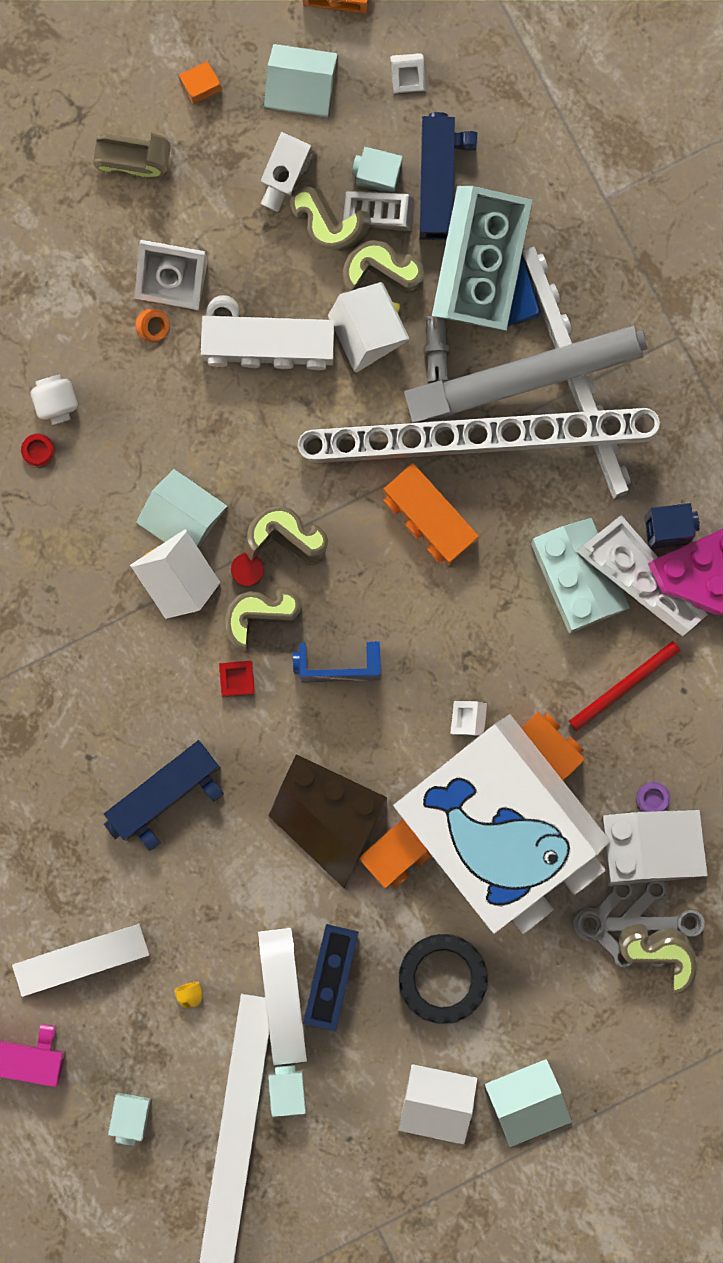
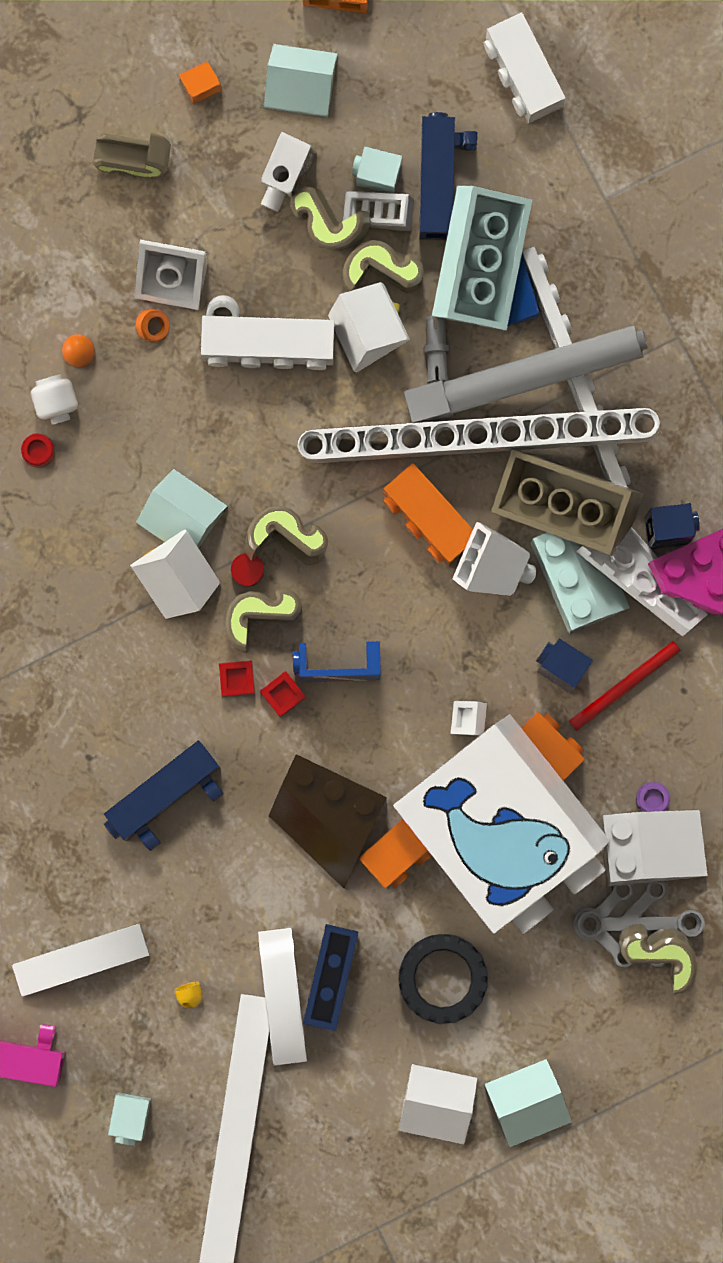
(78, 351): none -> orange piece
(282, 694): none -> red tile
(287, 1091): light aqua brick -> none
(408, 73): white slope -> none
(493, 563): none -> white torso
(523, 68): none -> white brick
(563, 664): none -> dark blue brick
(566, 502): none -> dark tan slope

